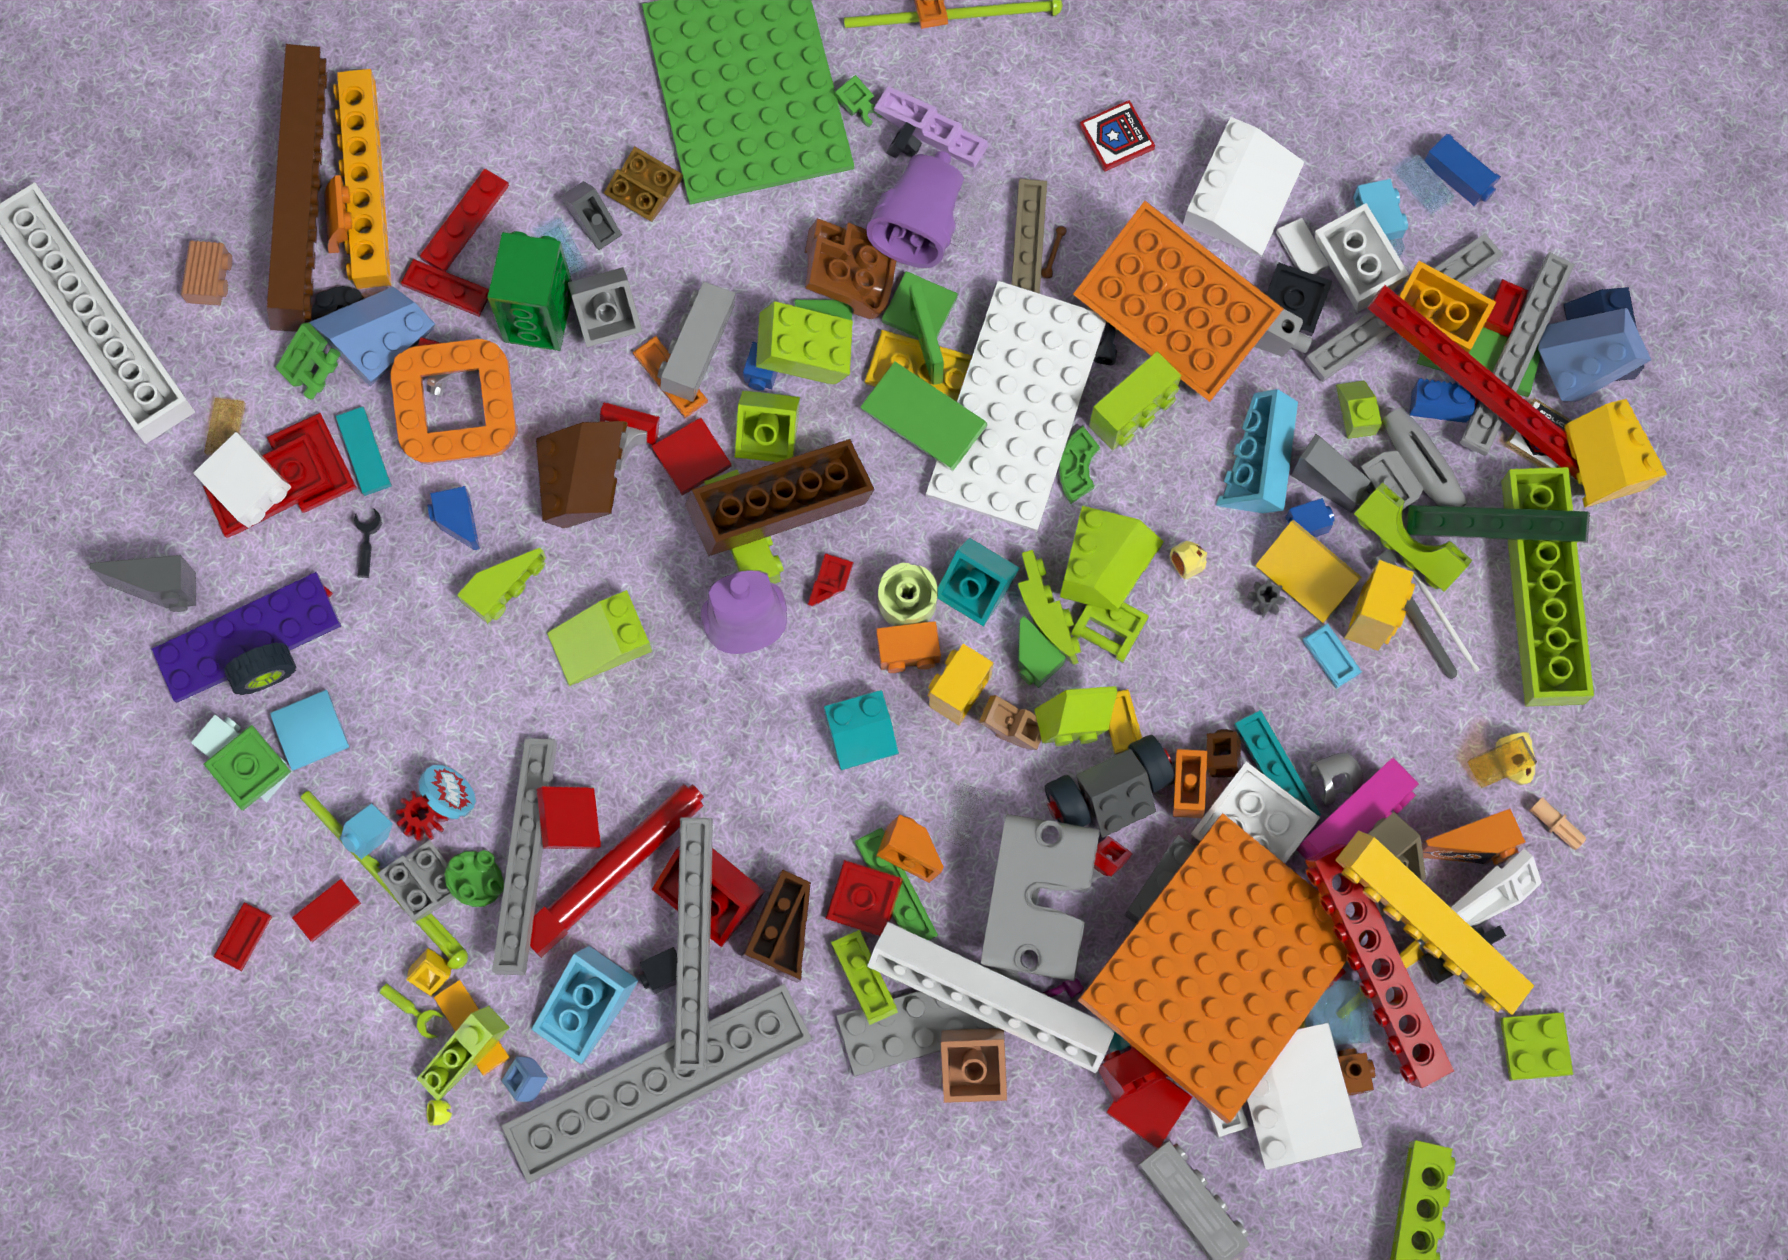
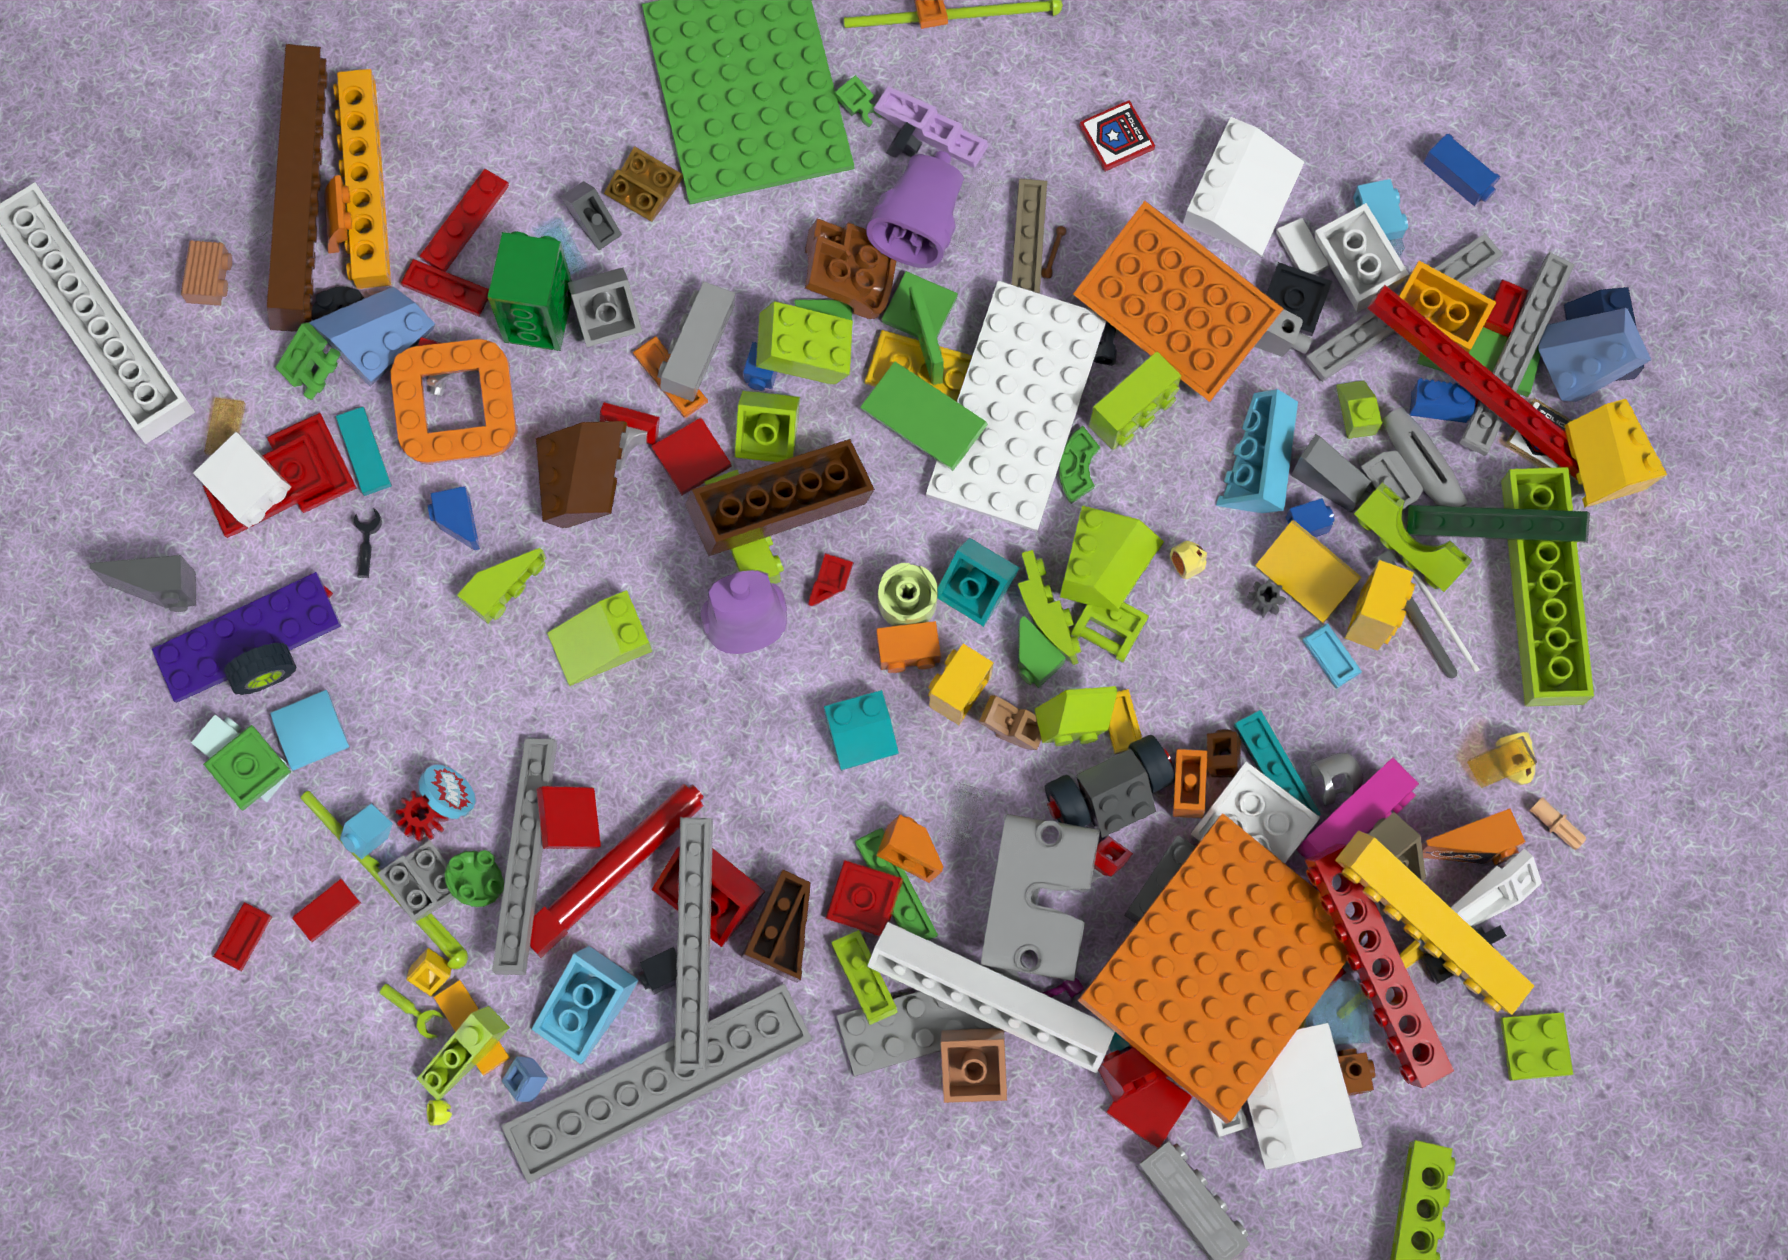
(1425, 184): clear light blue tile -> none

